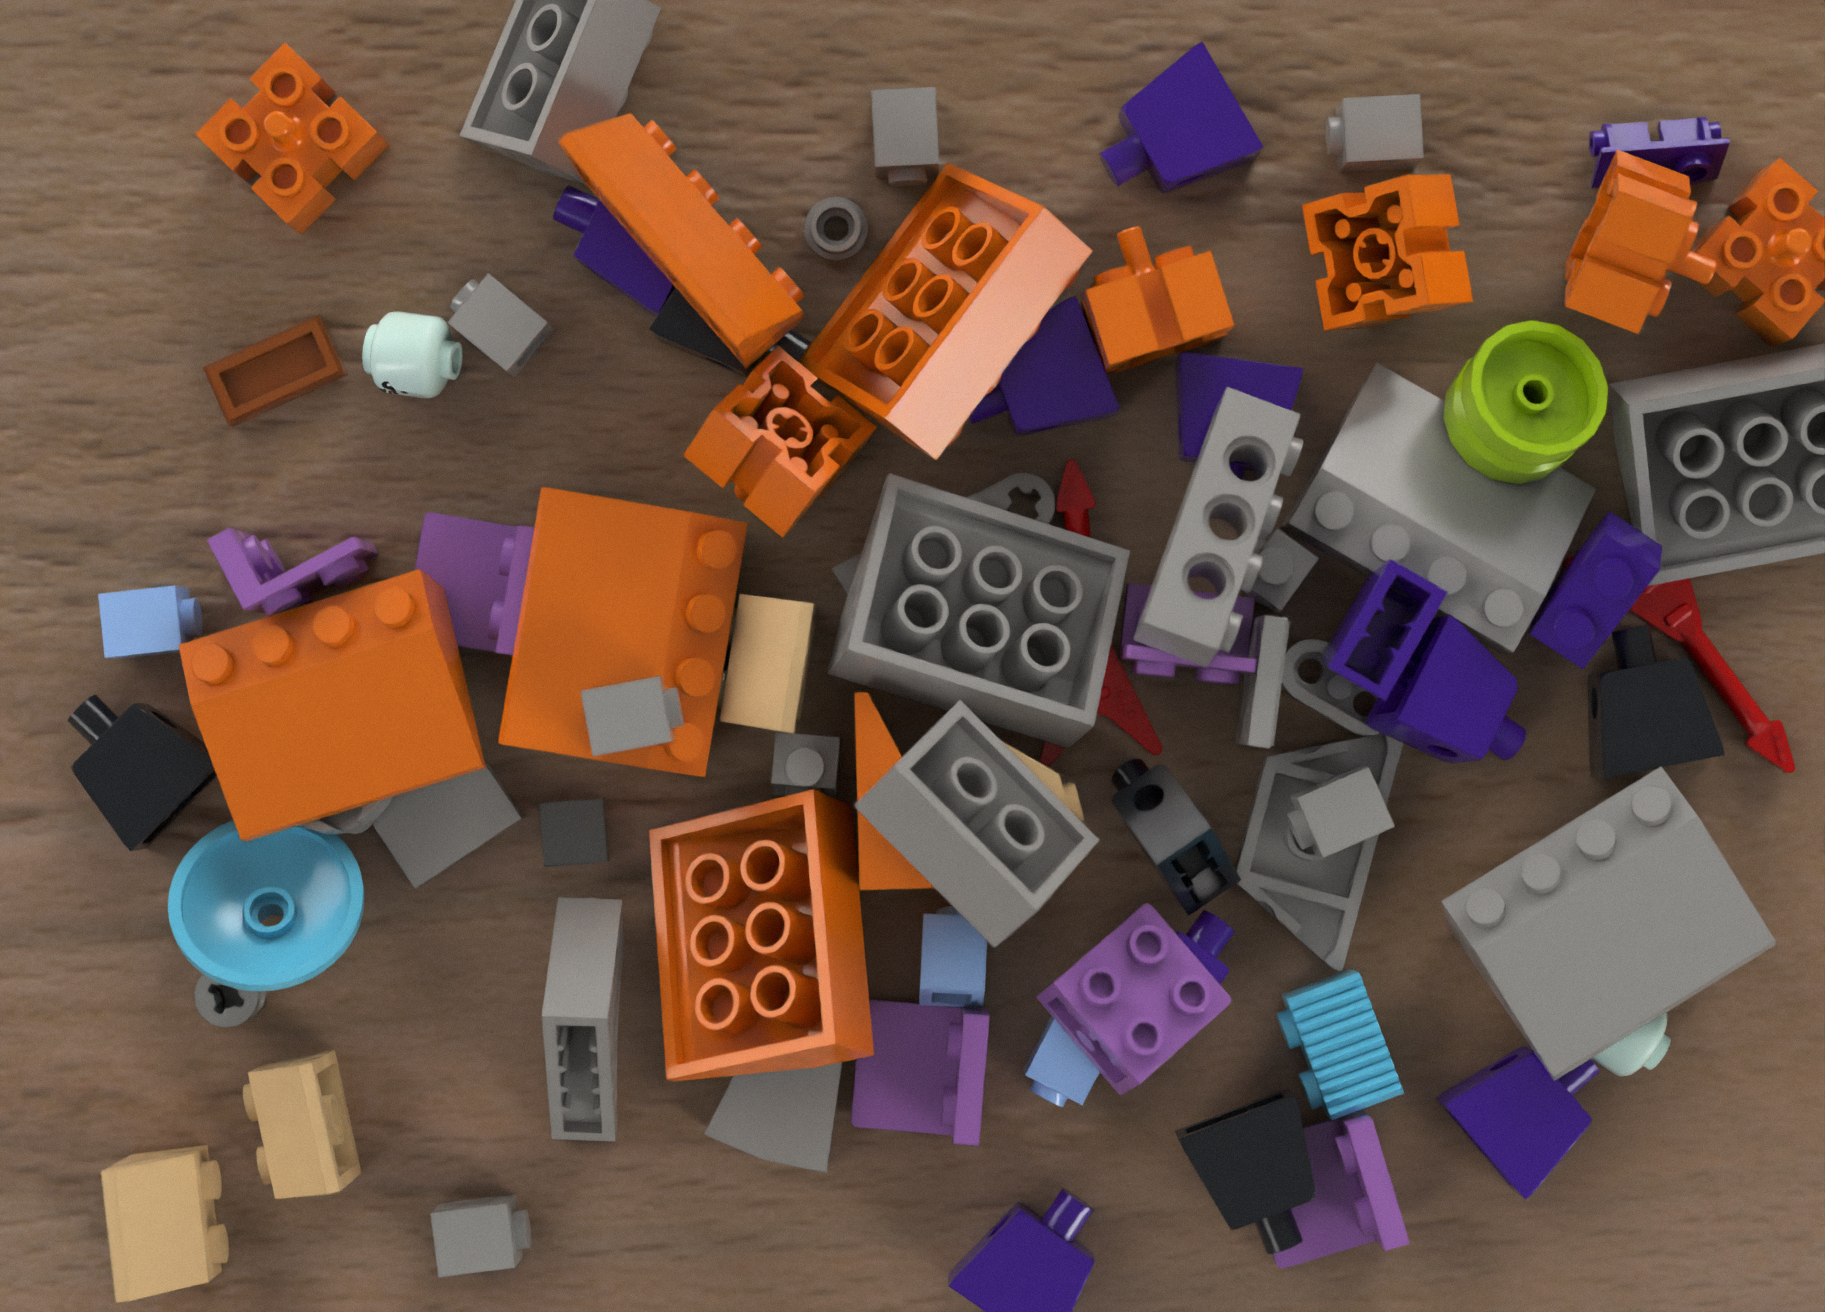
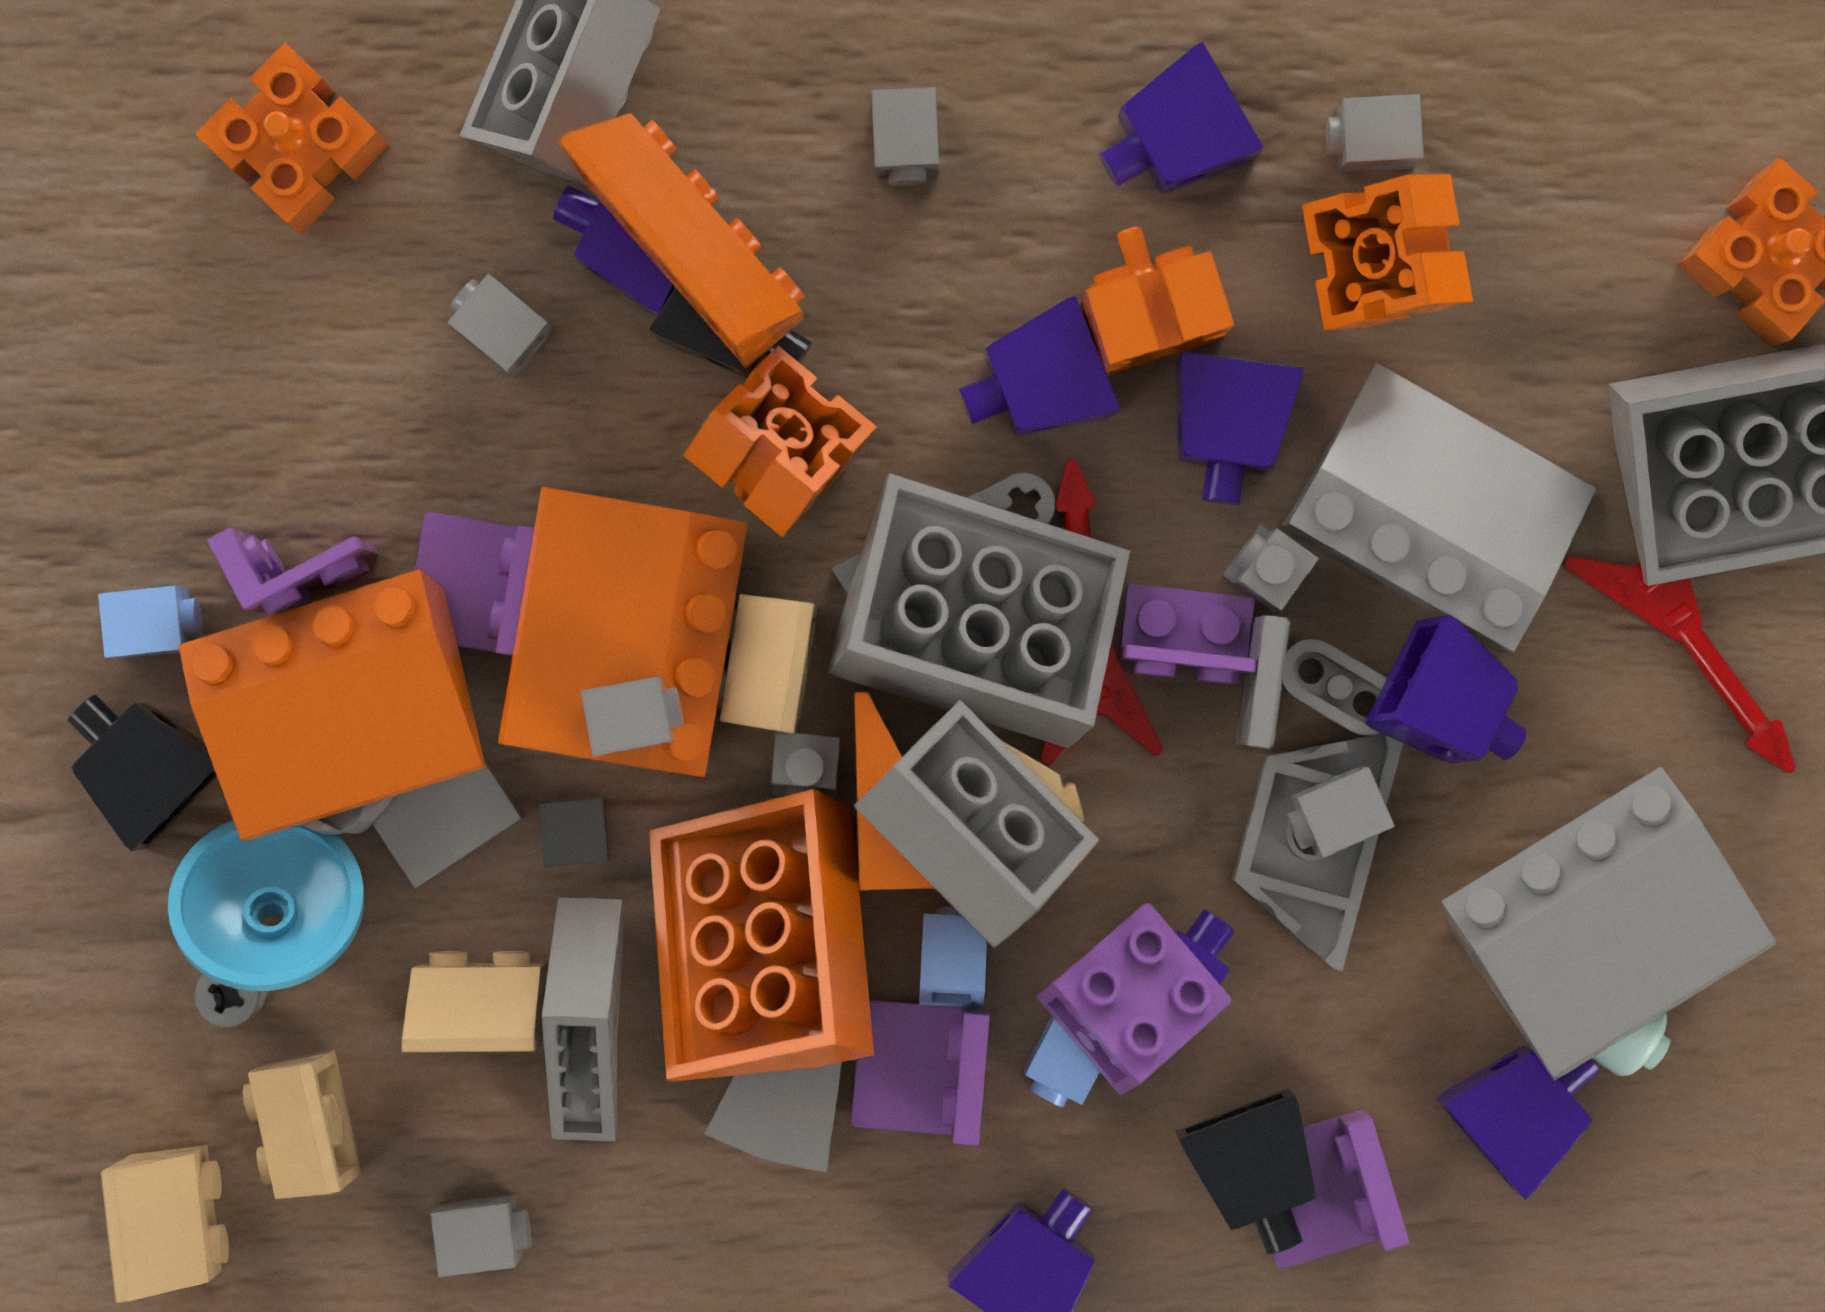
(275, 371): dark orange tile -> none
(411, 354): light aqua head -> none
(475, 1004): none -> tan slope
(828, 210): light grey plate -> none
(946, 308): orange slope -> none
(1172, 834): black torso -> none
(1239, 431): light grey brick -> none
(1340, 1045): medium azure brick -> none
(1383, 628): dark purple torso -> none
(1525, 402): lime wheel -> none
(1596, 589): dark purple brick -> none
(1631, 241): orange brick -> none
(1647, 711): black torso -> none
(1684, 146): dark purple hinge -> none

